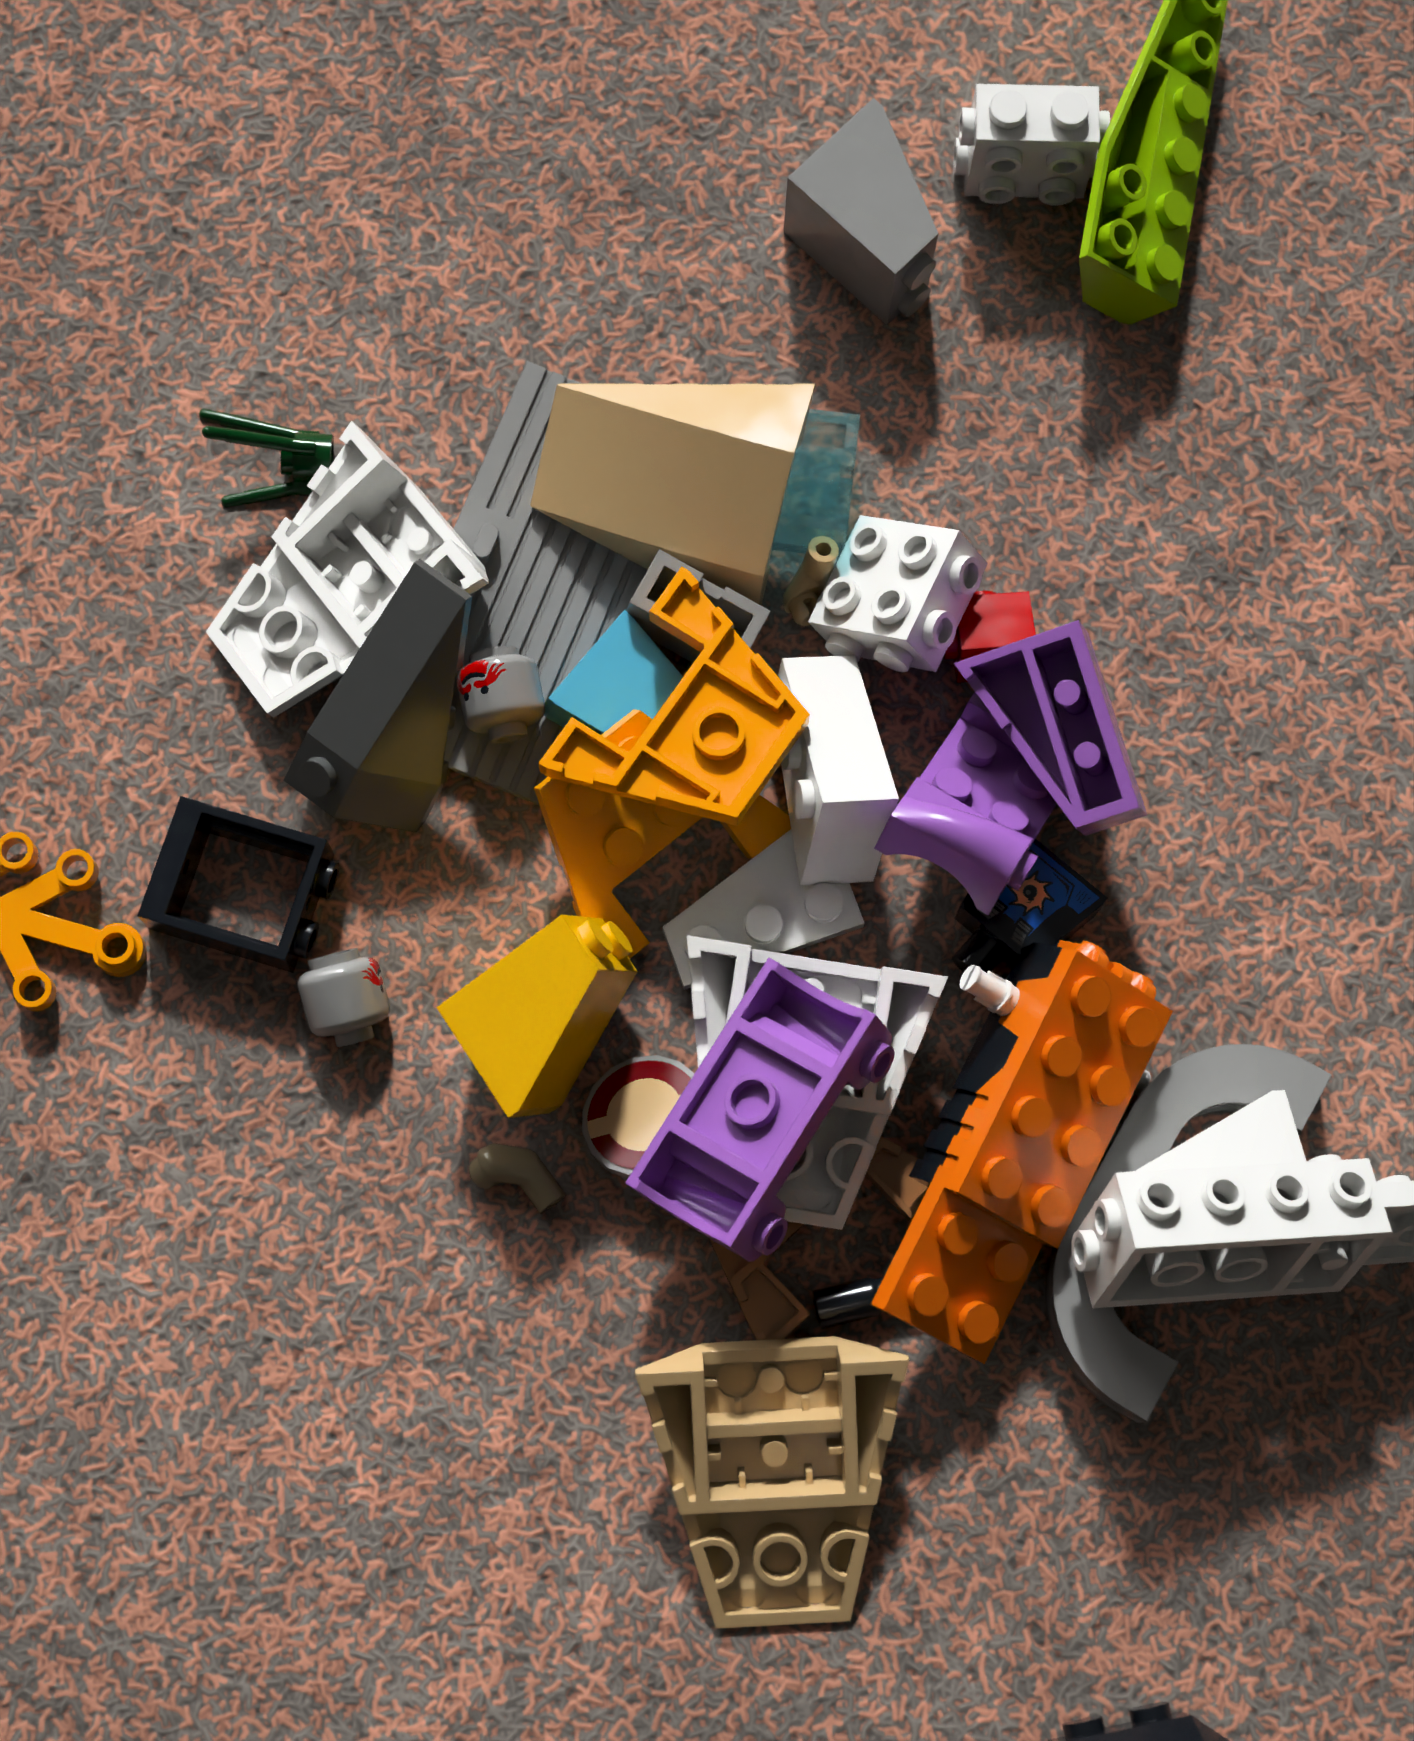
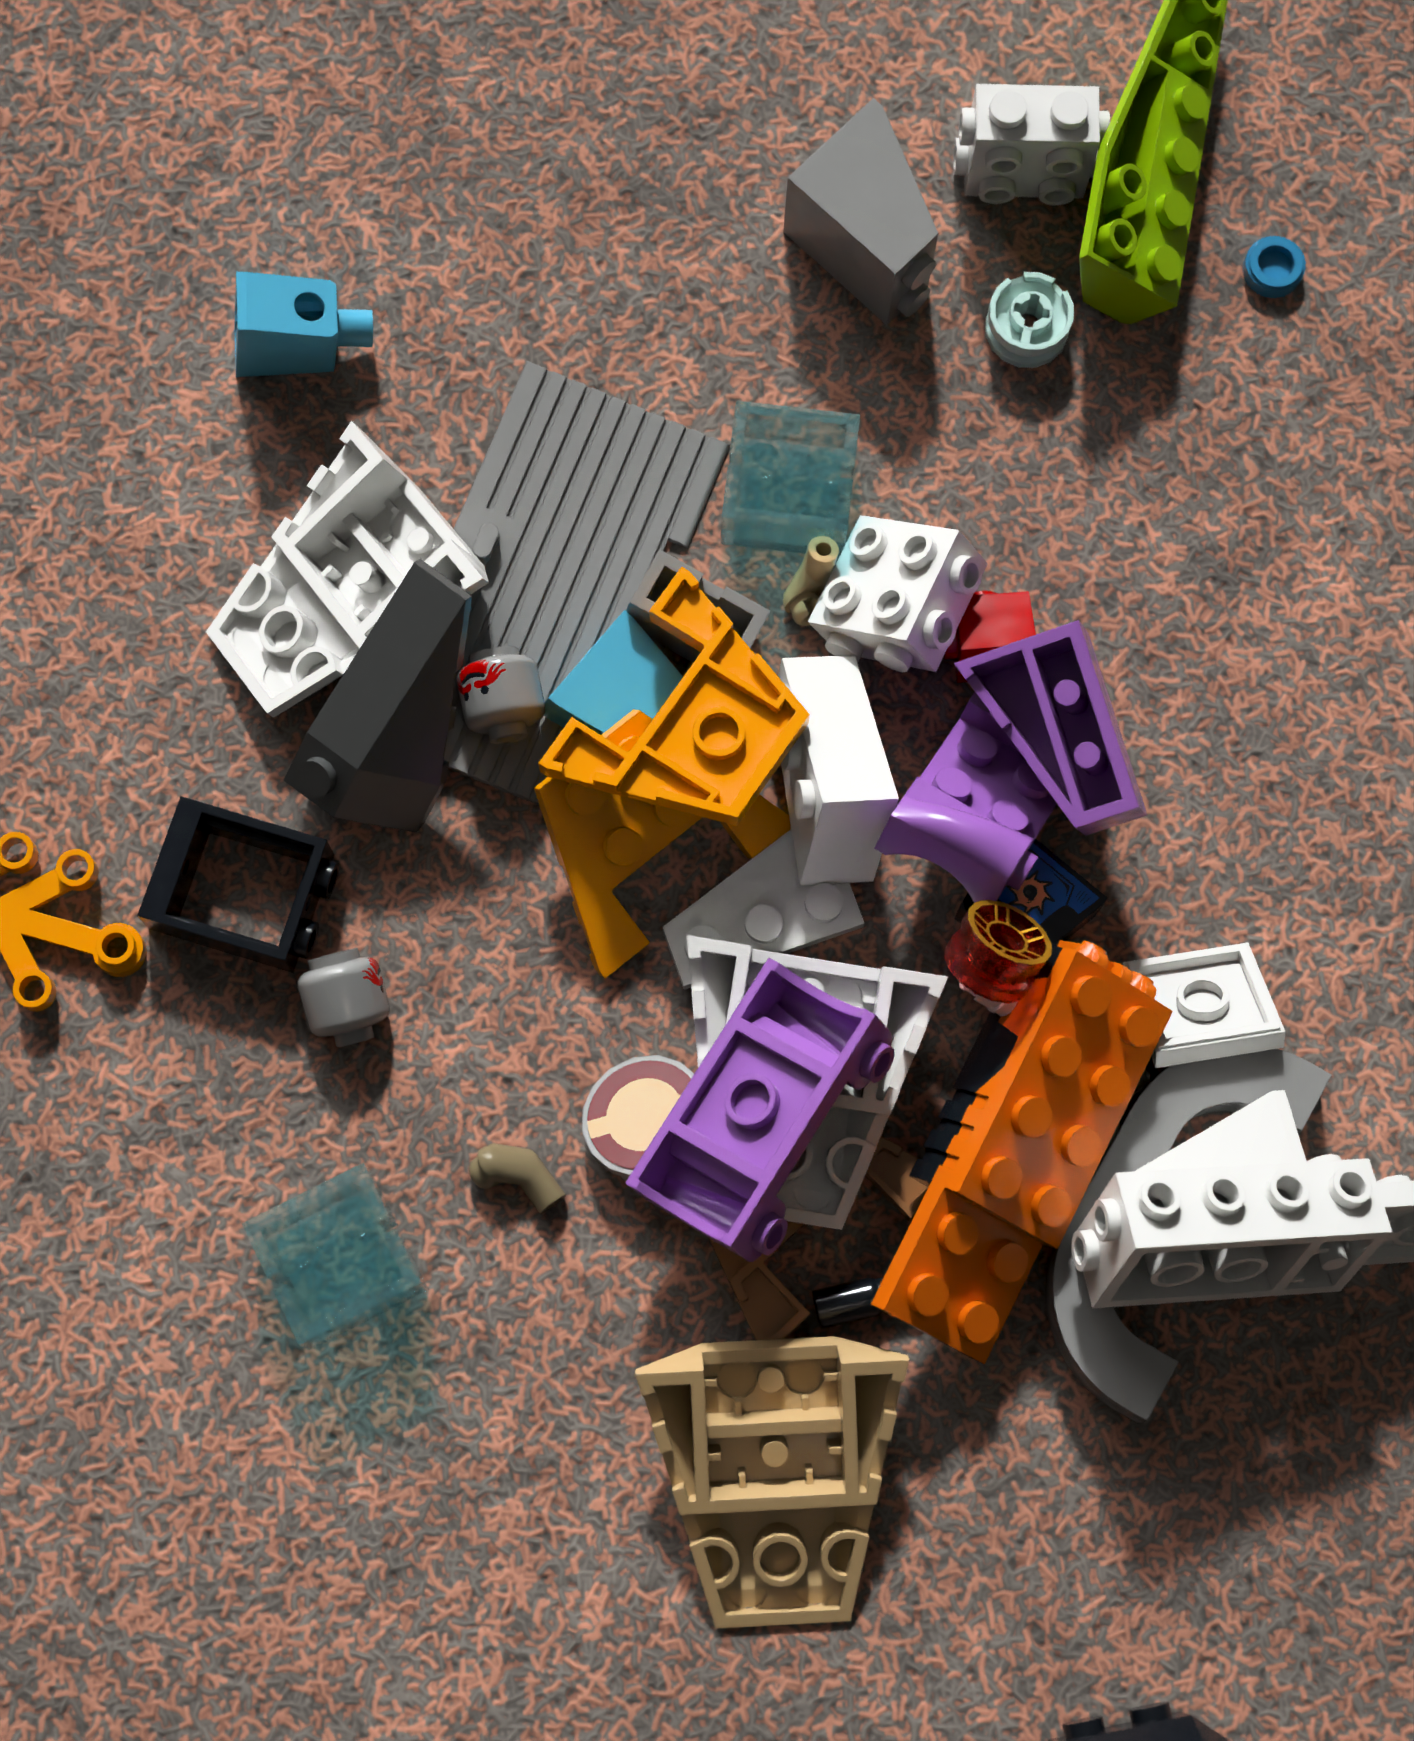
(292, 325): none -> medium azure torso
(300, 453): dark green plant -> none
(335, 1256): none -> clear light blue piece
(542, 1011): yellow slope -> none
(675, 471): tan wedge -> none
(997, 951): none -> clear red wheel
(1005, 328): none -> light aqua wheel
(1215, 1003): none -> white tile
(1274, 266): none -> dark azure tile

